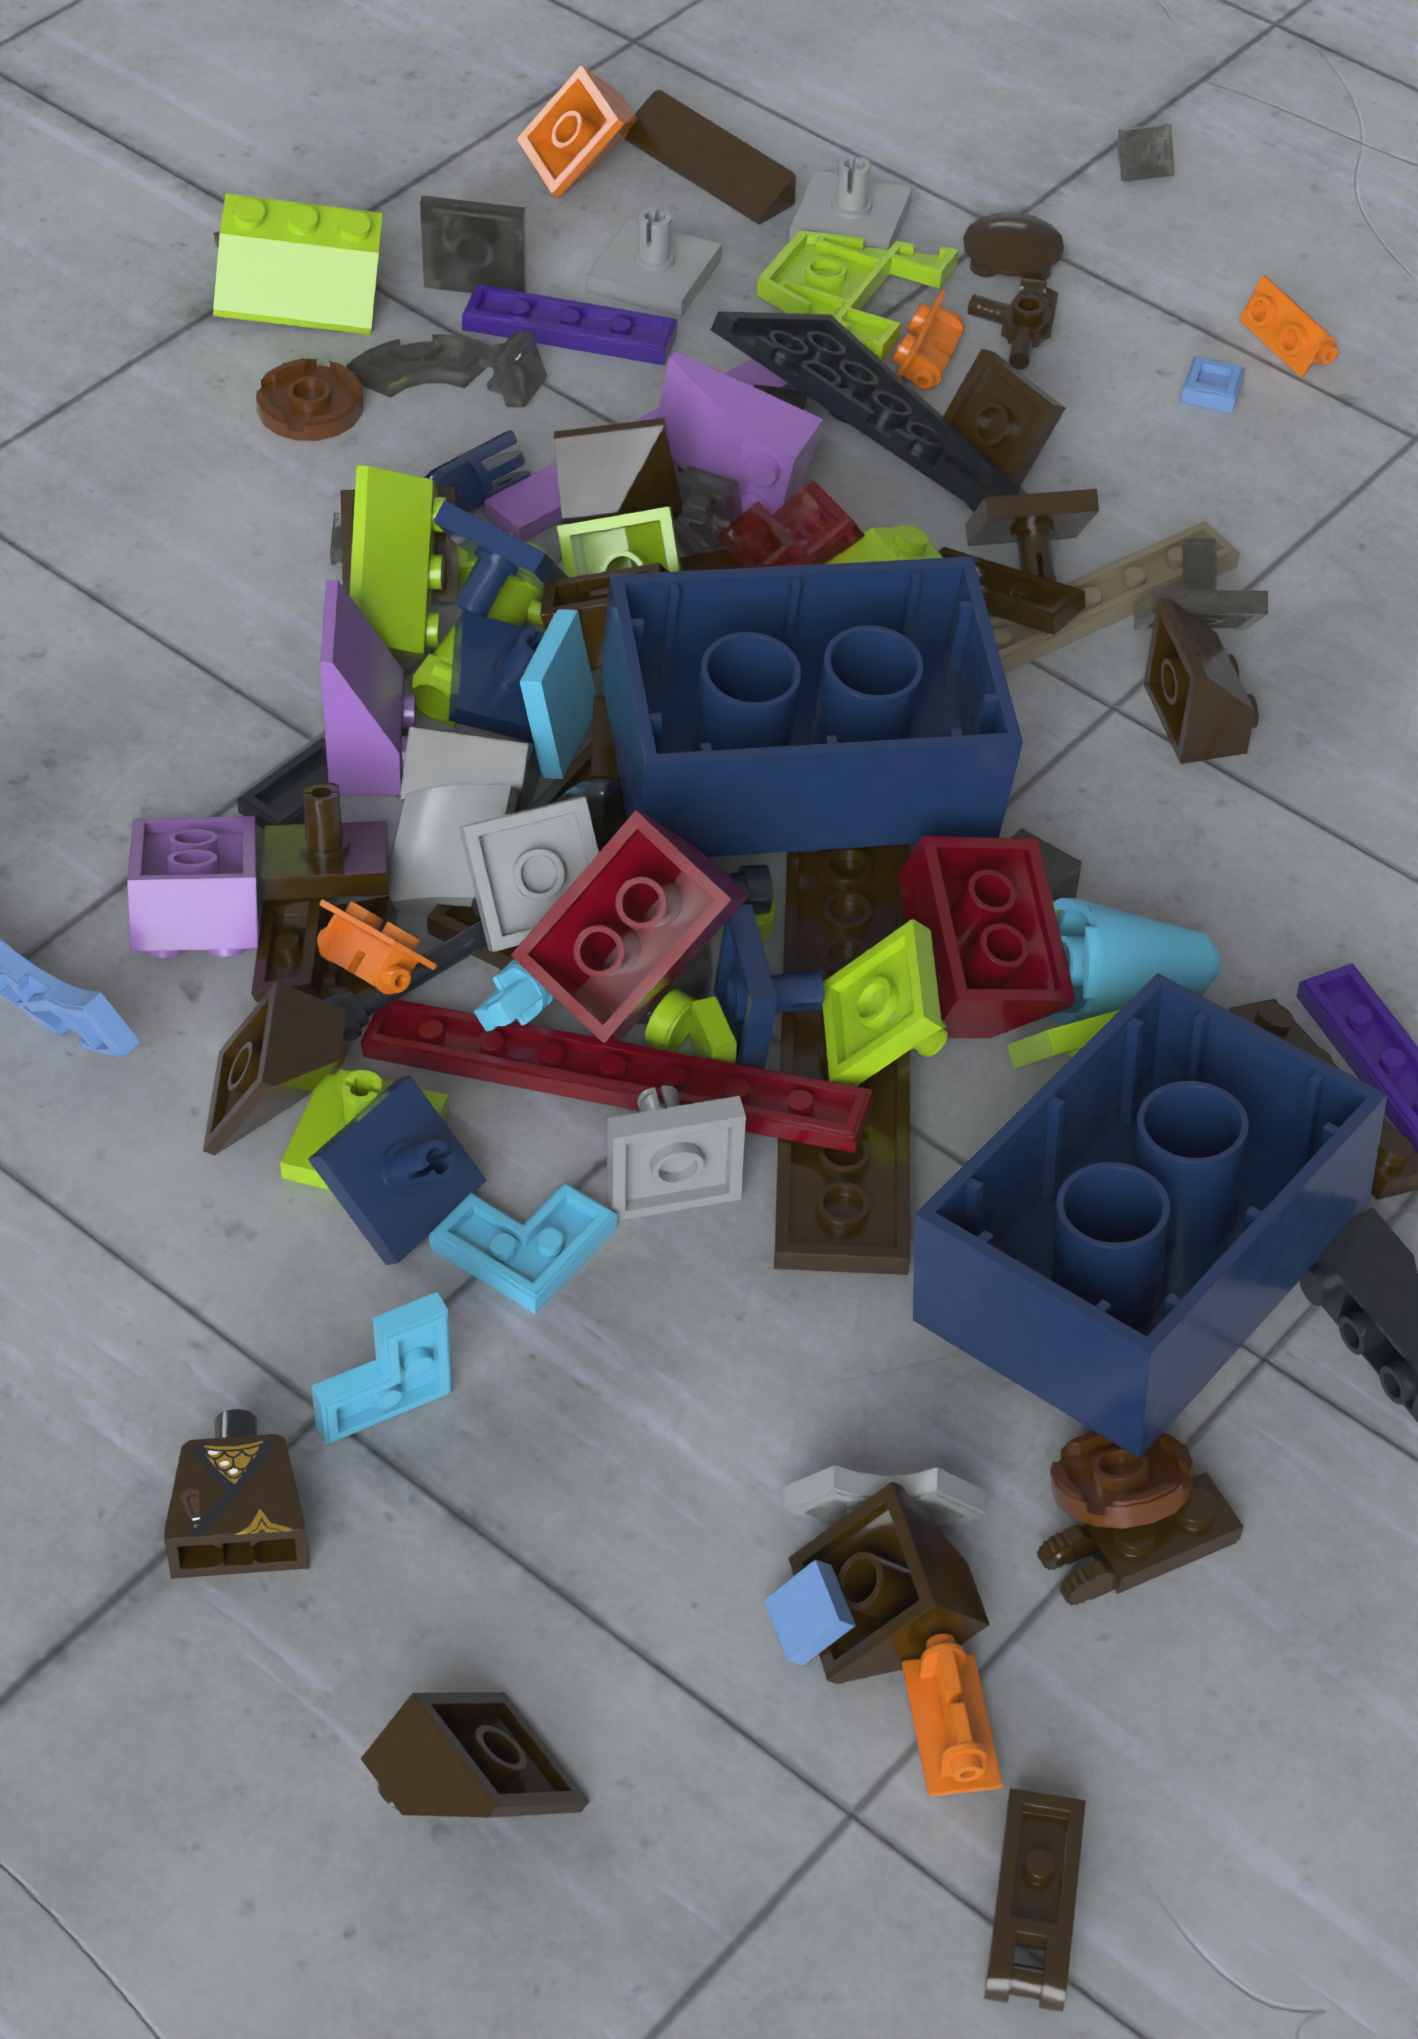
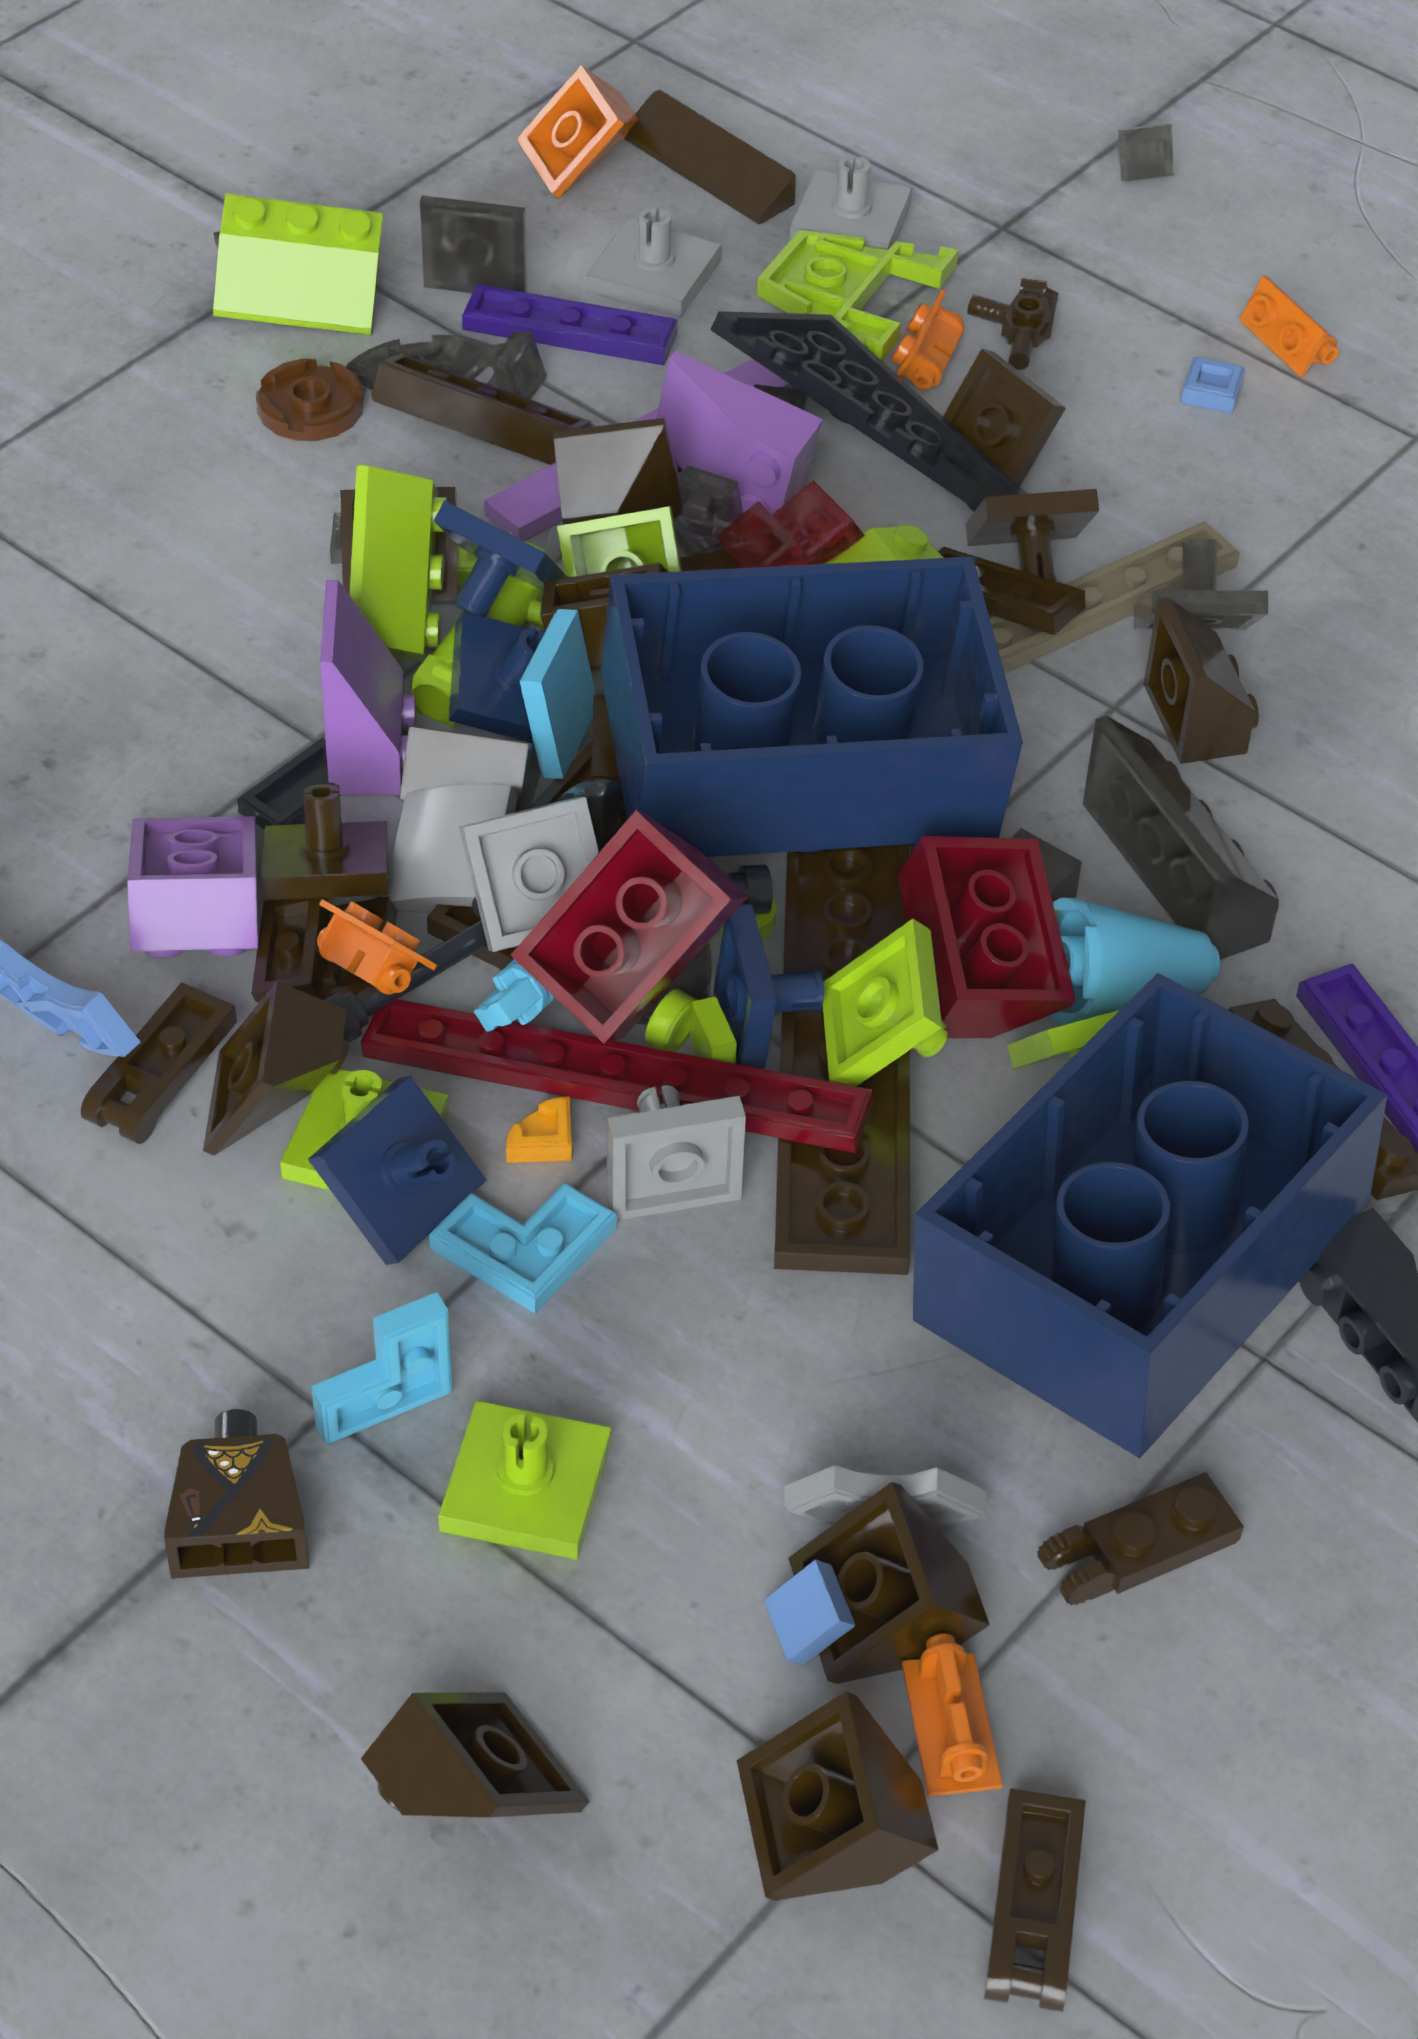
(156, 1070): none -> dark brown plate
(471, 407): none -> dark brown slope
(475, 478): dark blue arm -> none
(525, 1480): none -> lime tile
(542, 1134): none -> light orange tile
(833, 1804): none -> dark brown slope
(1013, 246): dark brown dish -> none
(1115, 1488): reddish brown tile -> none
(1175, 842): none -> clear smoke slope

